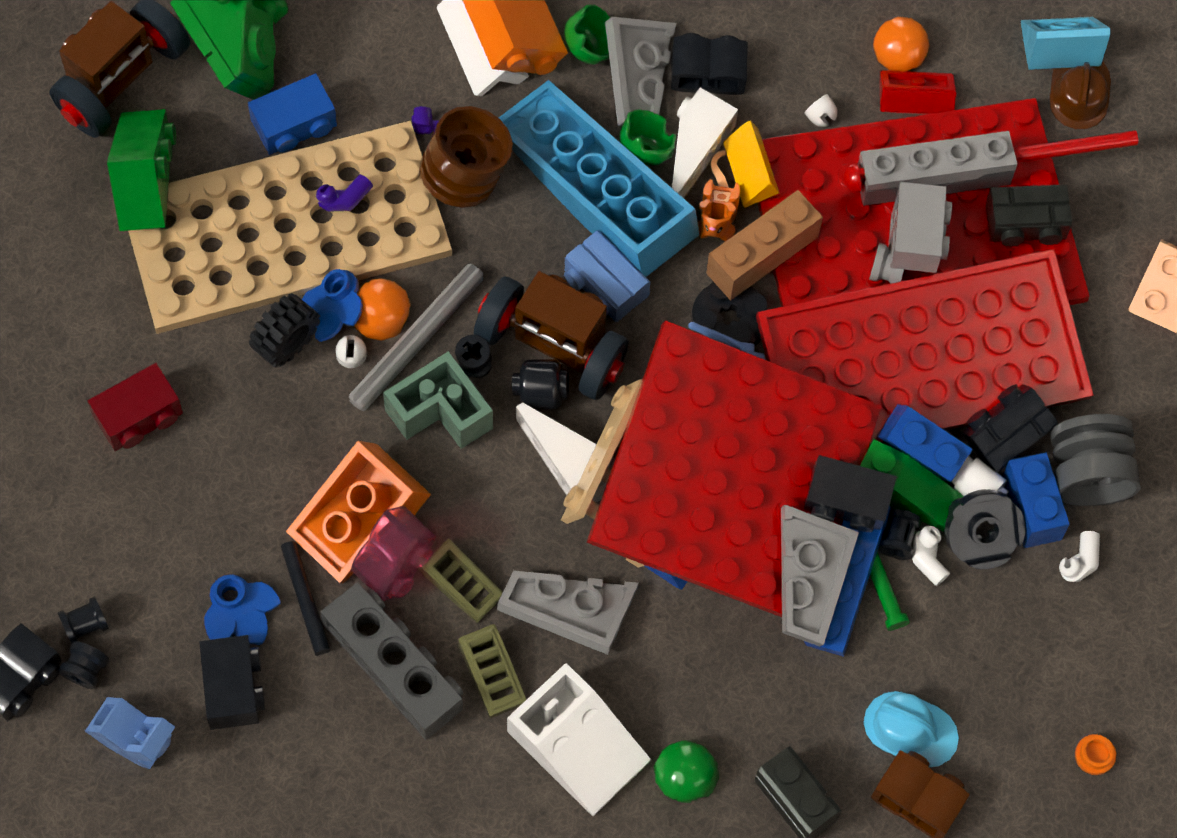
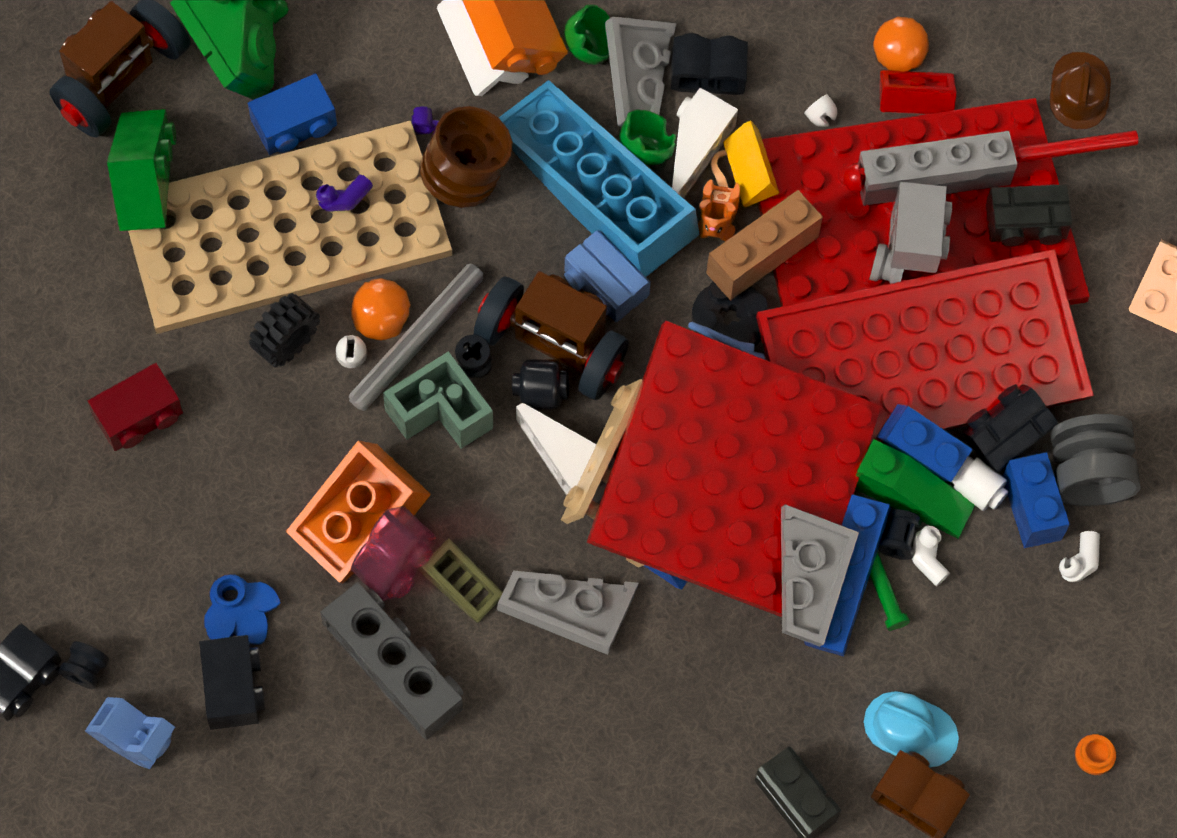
(83, 620): black bush -> none
(305, 598): black bar -> none
(335, 302): blue plate -> none
(476, 640): olive slope -> none
(577, 739): white slope -> none
(686, 771): green hair -> none
(849, 494): black brick -> none
(969, 513): black plate -> none
(1064, 42): medium azure slope -> none

